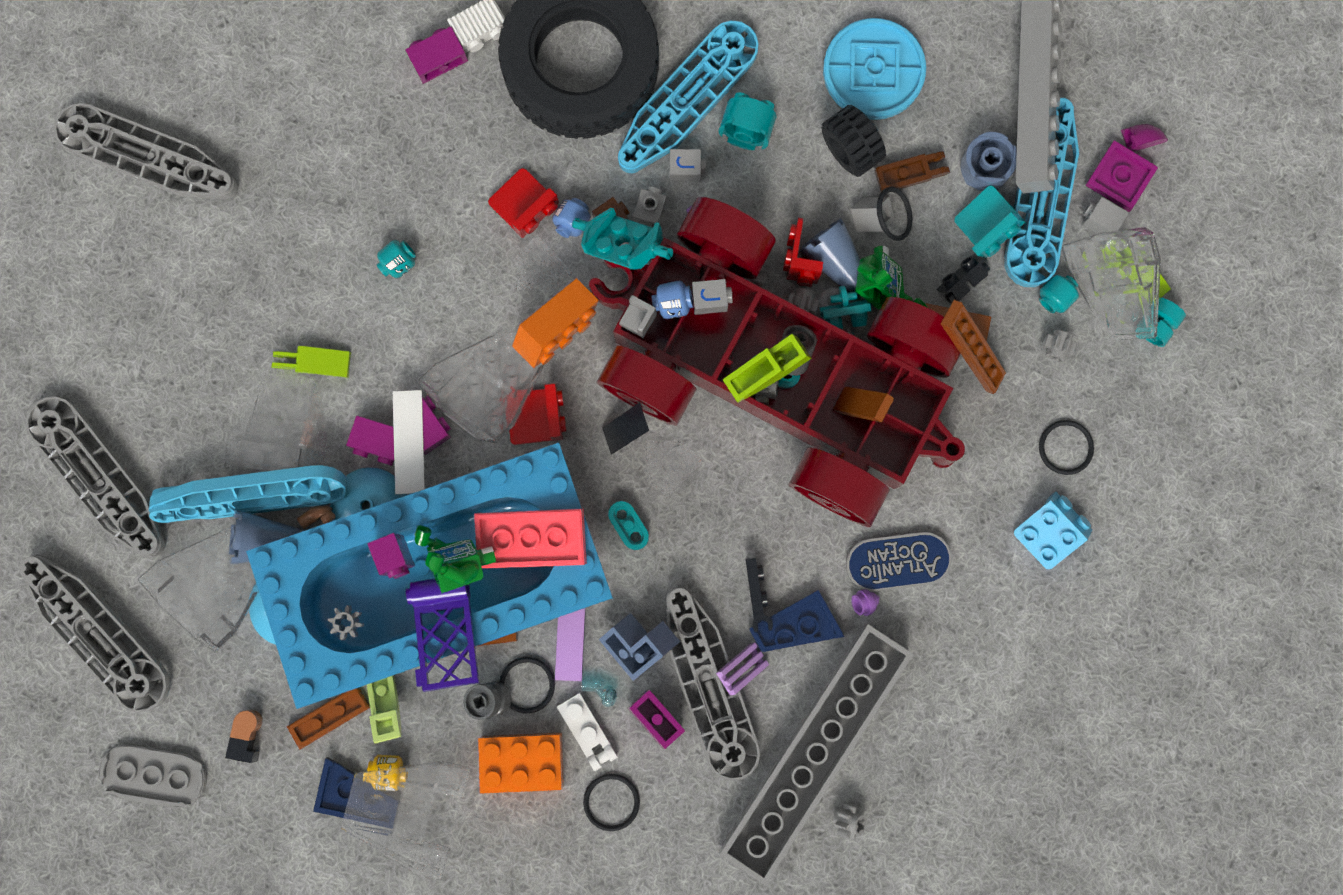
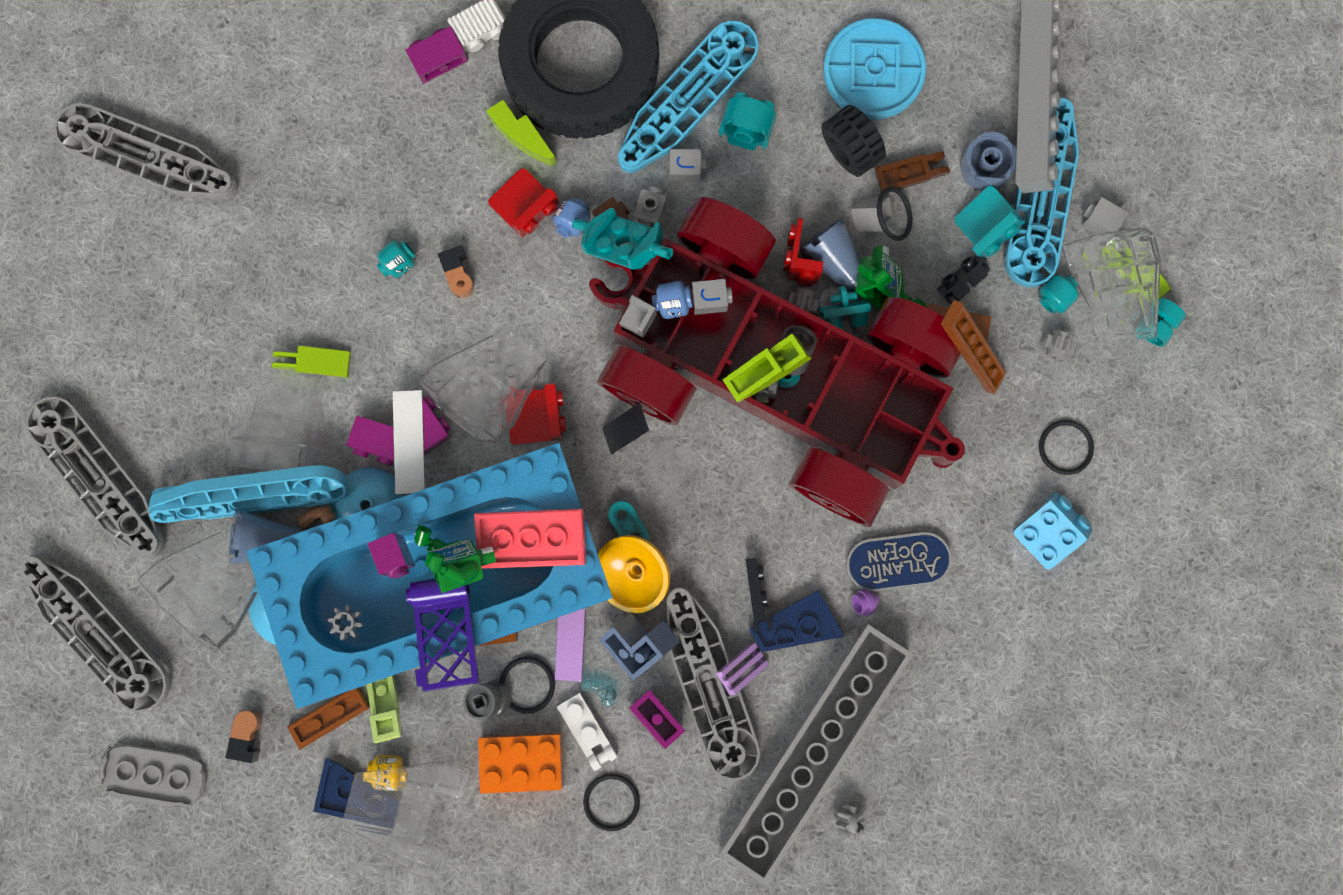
(455, 273): none -> leg
(520, 133): none -> lime slope
(555, 324): orange brick -> none
(630, 588): none -> yellow dish
(863, 404): dark orange tile -> none
(1121, 176): magenta plate -> none
(1143, 136): magenta brick -> none

